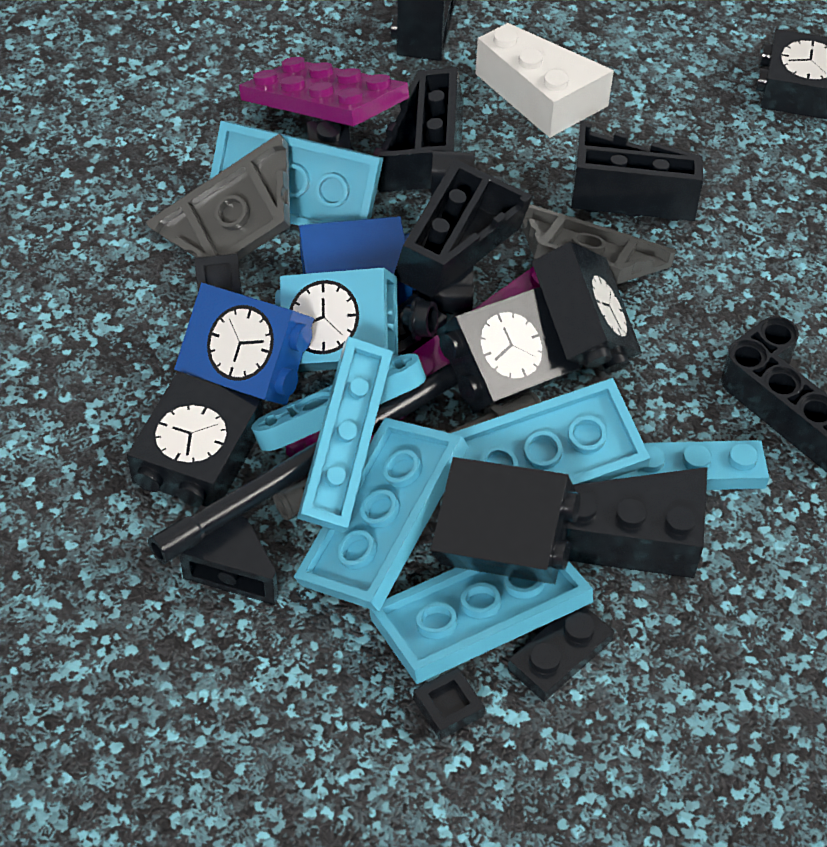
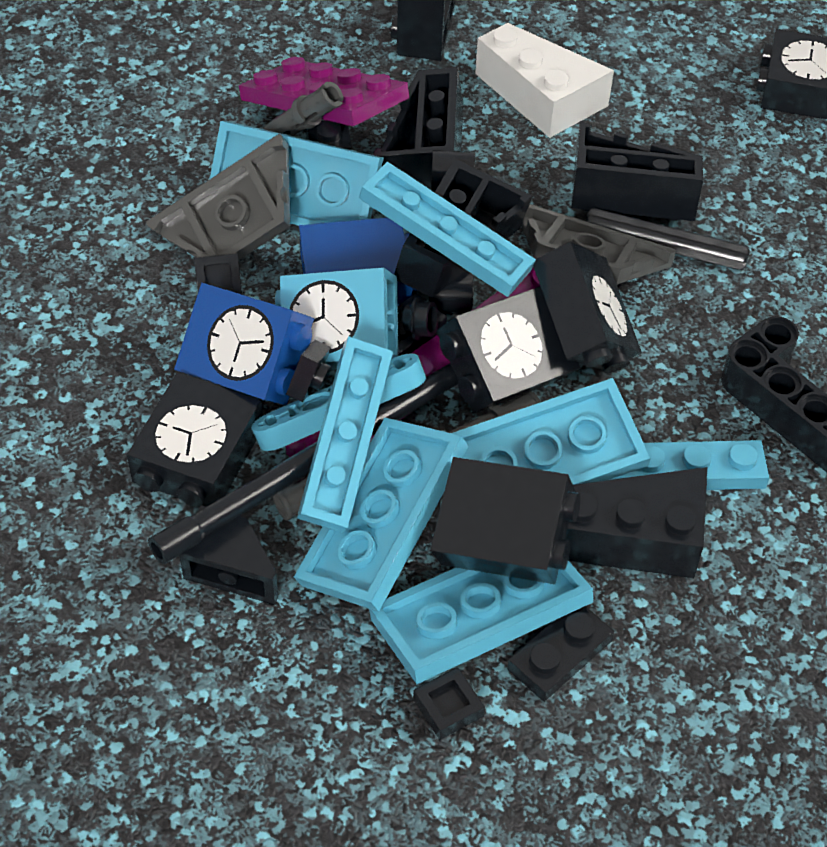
(307, 110): none -> dark grey pin
(310, 372): none -> black plate
(447, 229): none -> medium azure plate
(685, 242): none -> black axle

